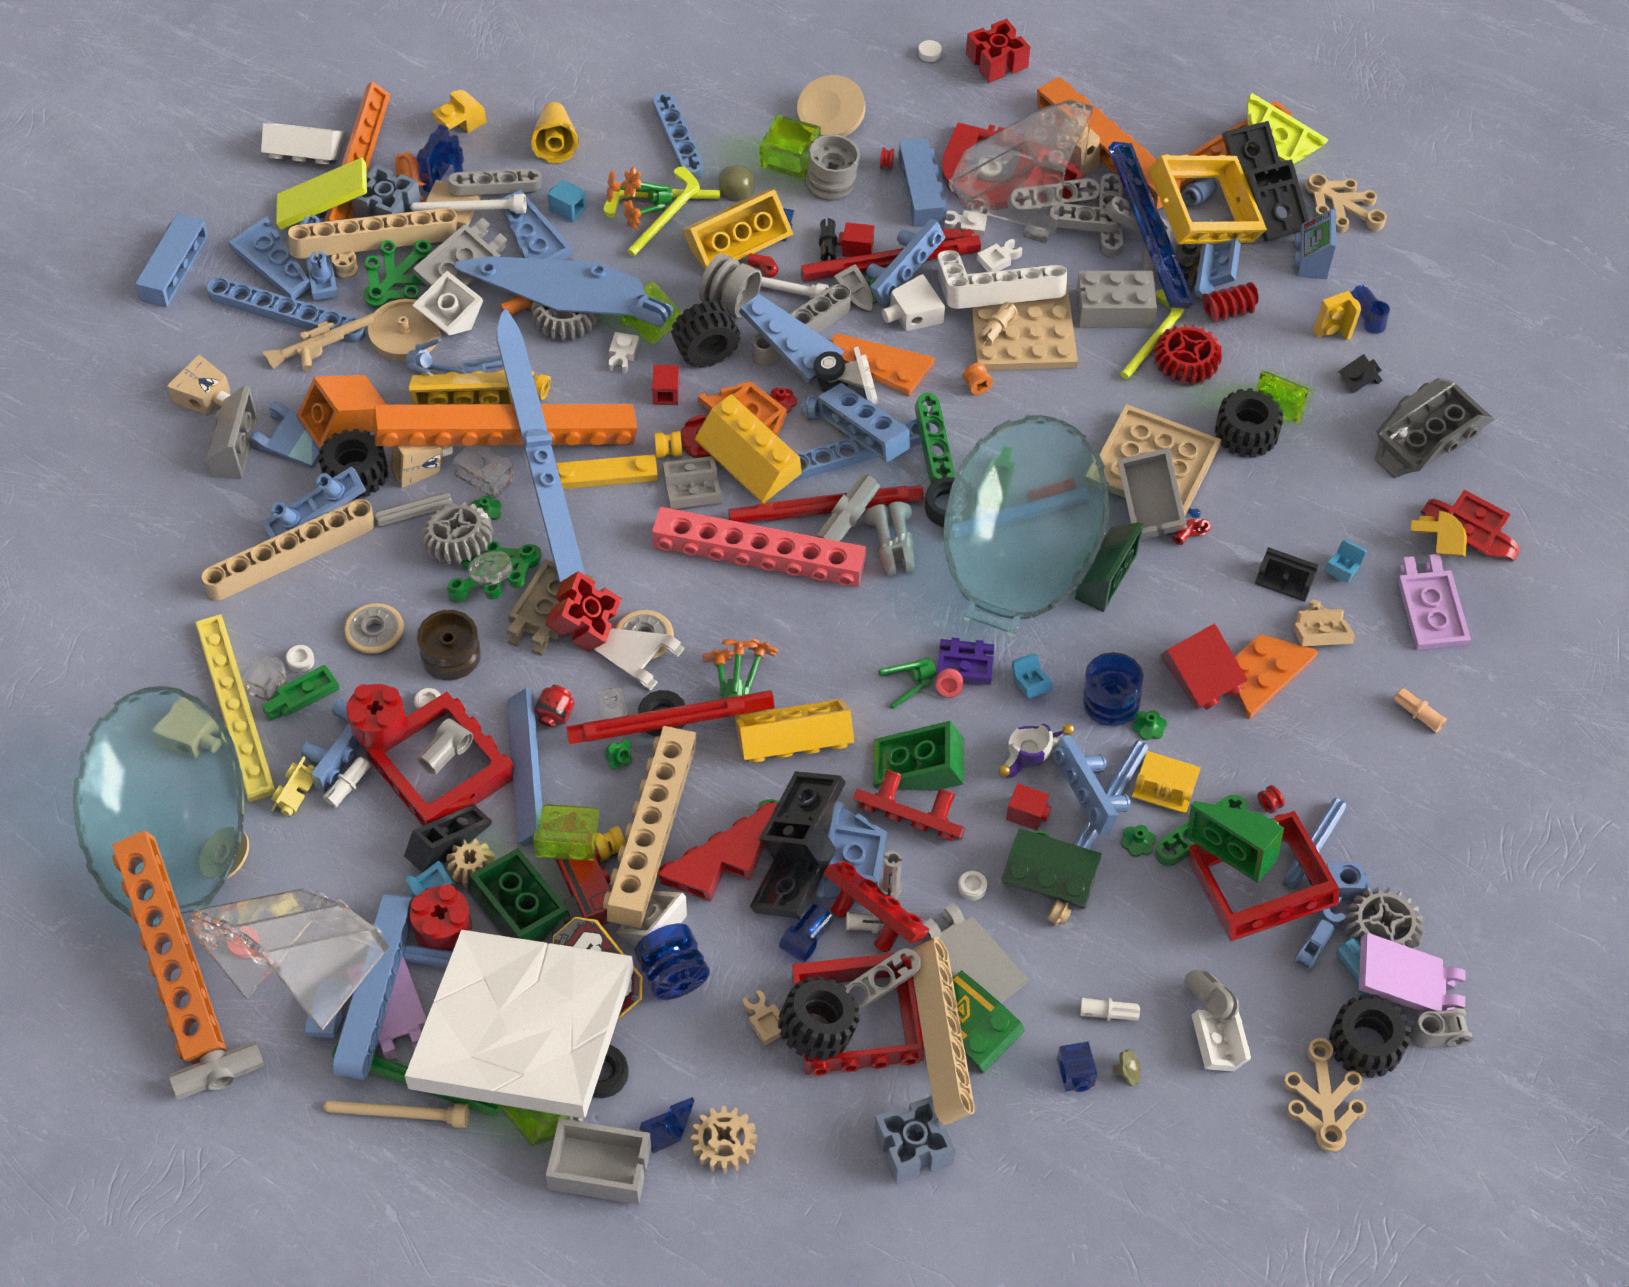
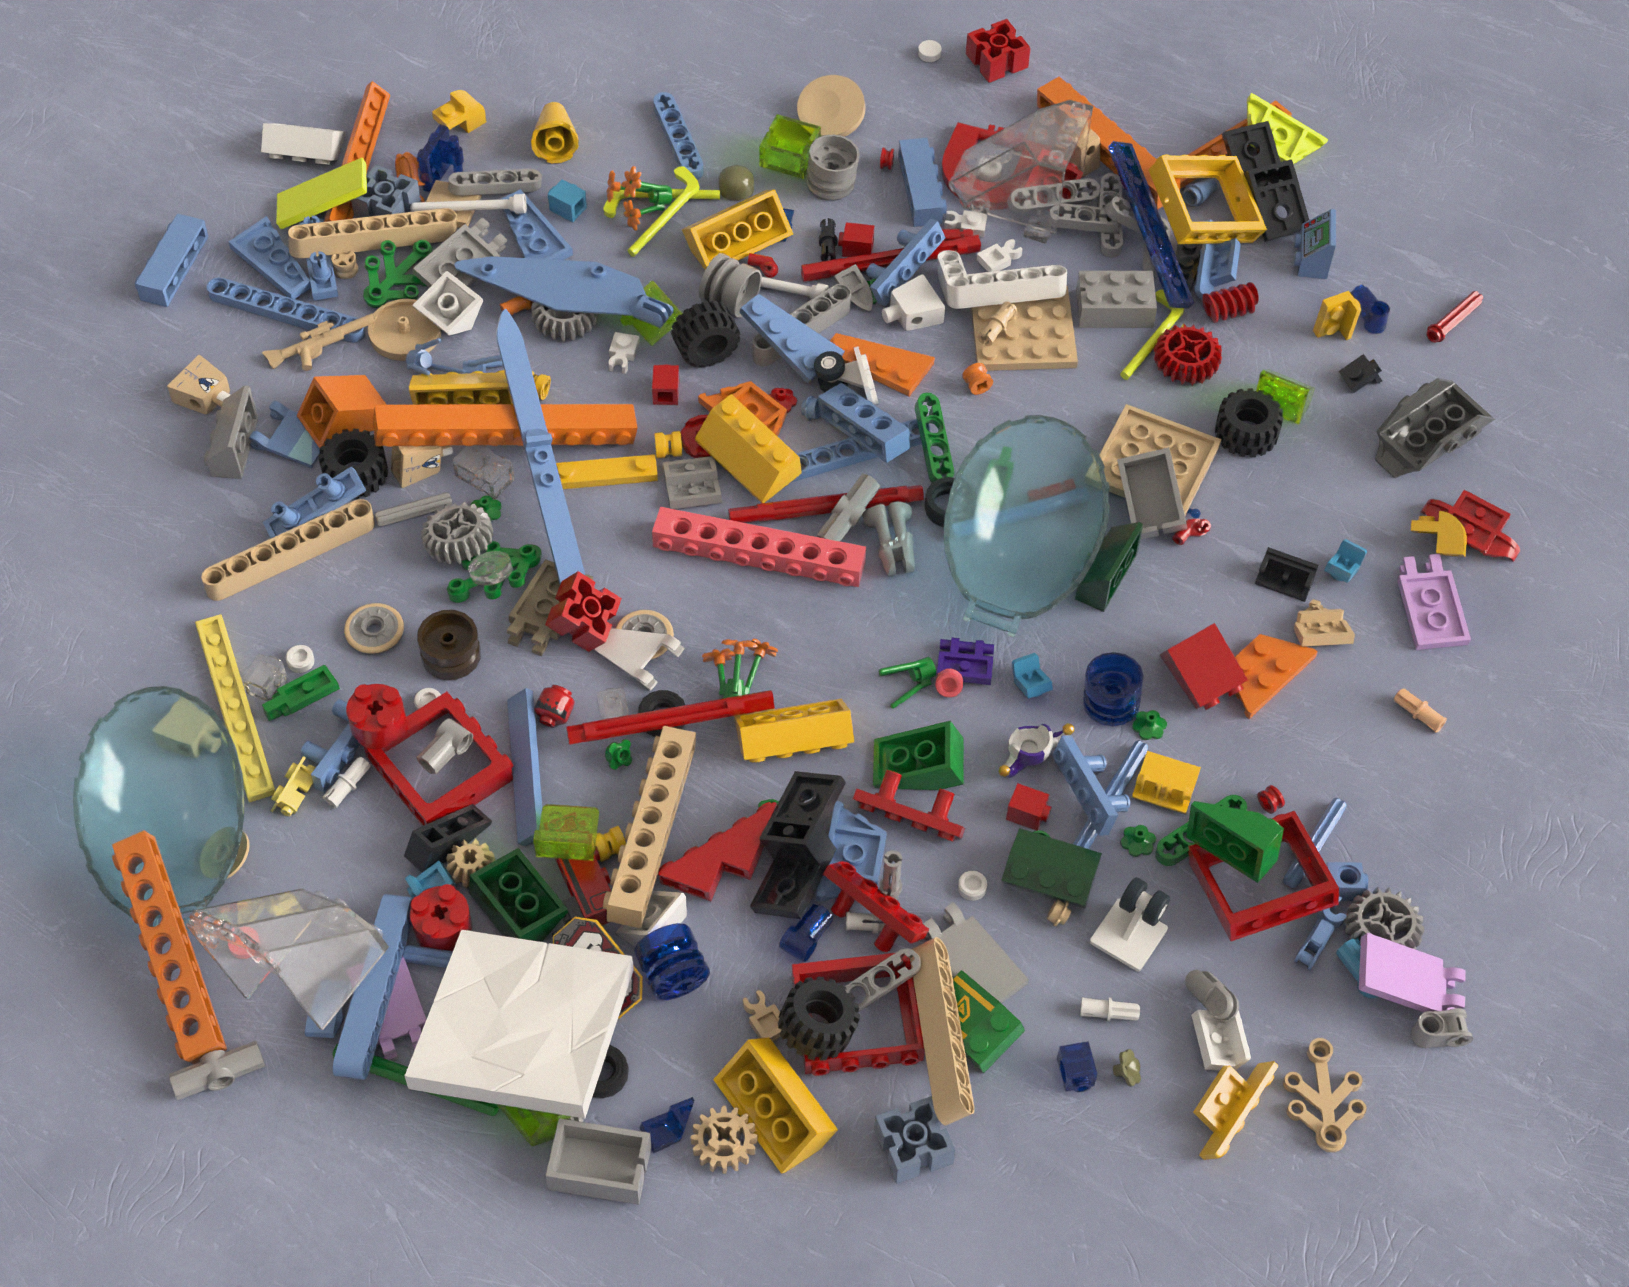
(454, 1115): tan piece -> none
(784, 1112): none -> yellow slope
(1133, 932): none -> white plate
(1228, 1104): none -> yellow bracket
(1320, 186): tan plant -> none
(1375, 1015): black tyre -> none
(1437, 331): none -> axle

